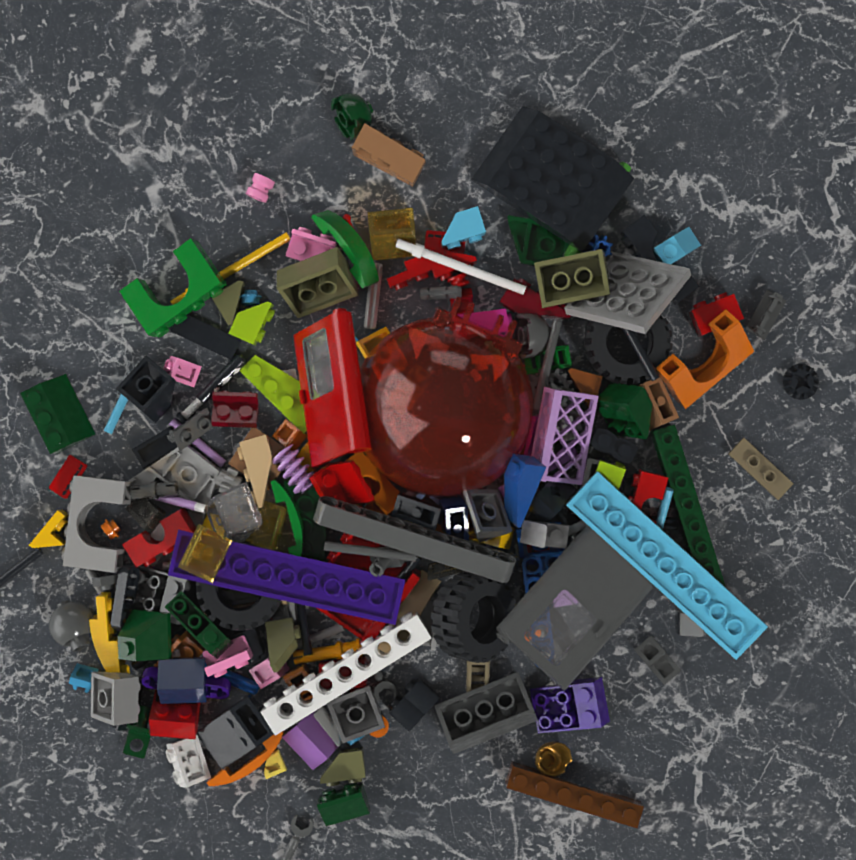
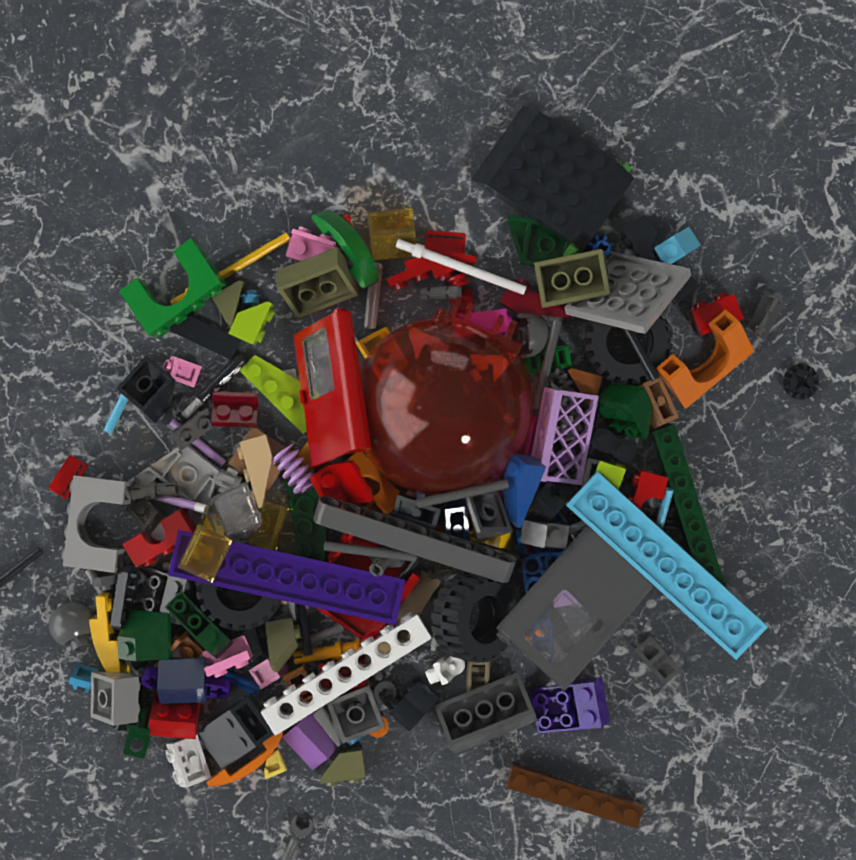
(47, 536): yellow slope -> none
(58, 414): dark green slope -> none
(111, 529): orange plate -> none
(154, 448): black tile -> none
(260, 187): bright pink wheel -> none
(282, 494): green slope -> none
(289, 434): orange slope -> none
(343, 804): dark green slope -> none
(351, 114): dark green cylinder -> none
(388, 155): medium nougat wedge -> none
(445, 669): none -> white hips
(462, 493): none -> dark grey bar
(464, 227): medium azure slope -> none
(553, 758): pearl gold hair -> none
(688, 627): dark grey slope -> none
(760, 468): dark tan plate -> none

